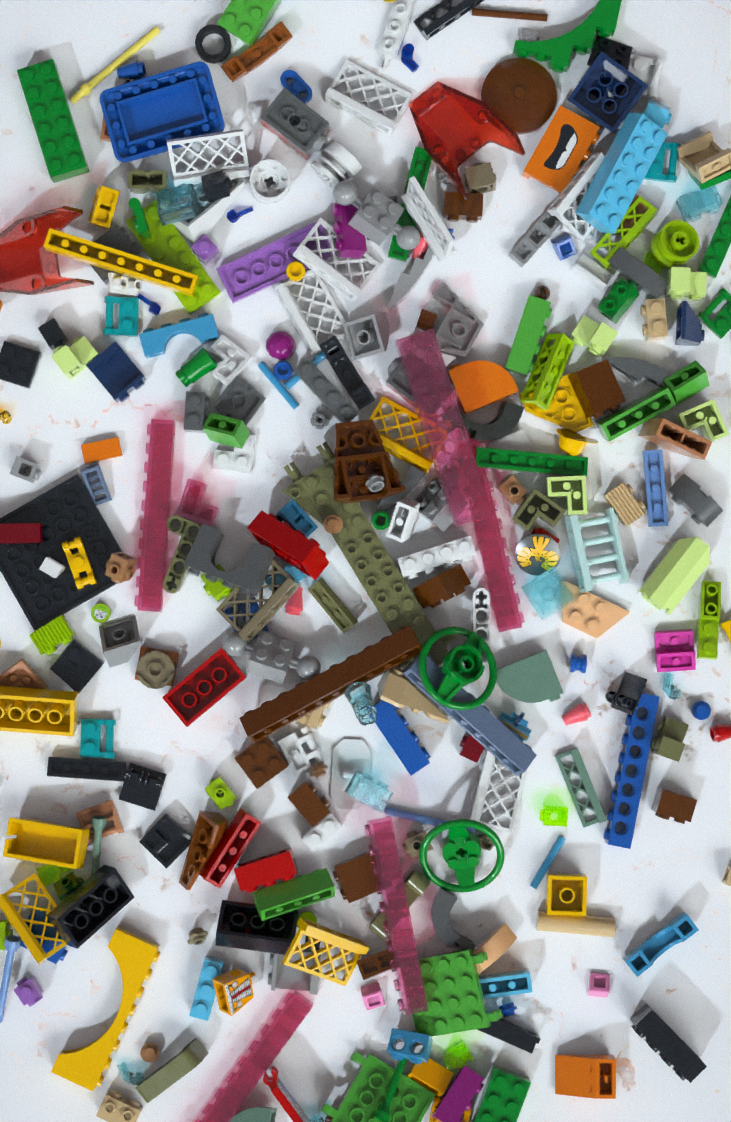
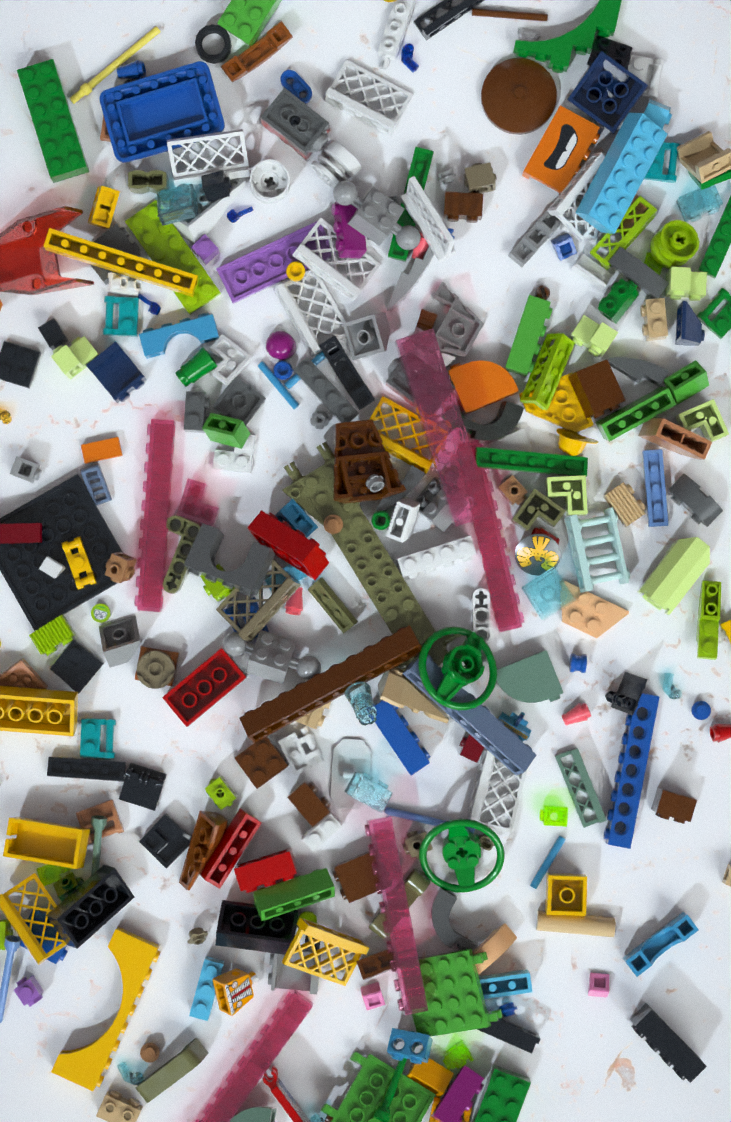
(140, 222): green plate -> none
(318, 770): medium nougat plate -> none
(442, 587): reddish brown brick -> none
(457, 127): clear red windscreen -> none
(585, 1075): orange slope -> none
(669, 738): olive brick -> none
(674, 650): dark pink slope -> none

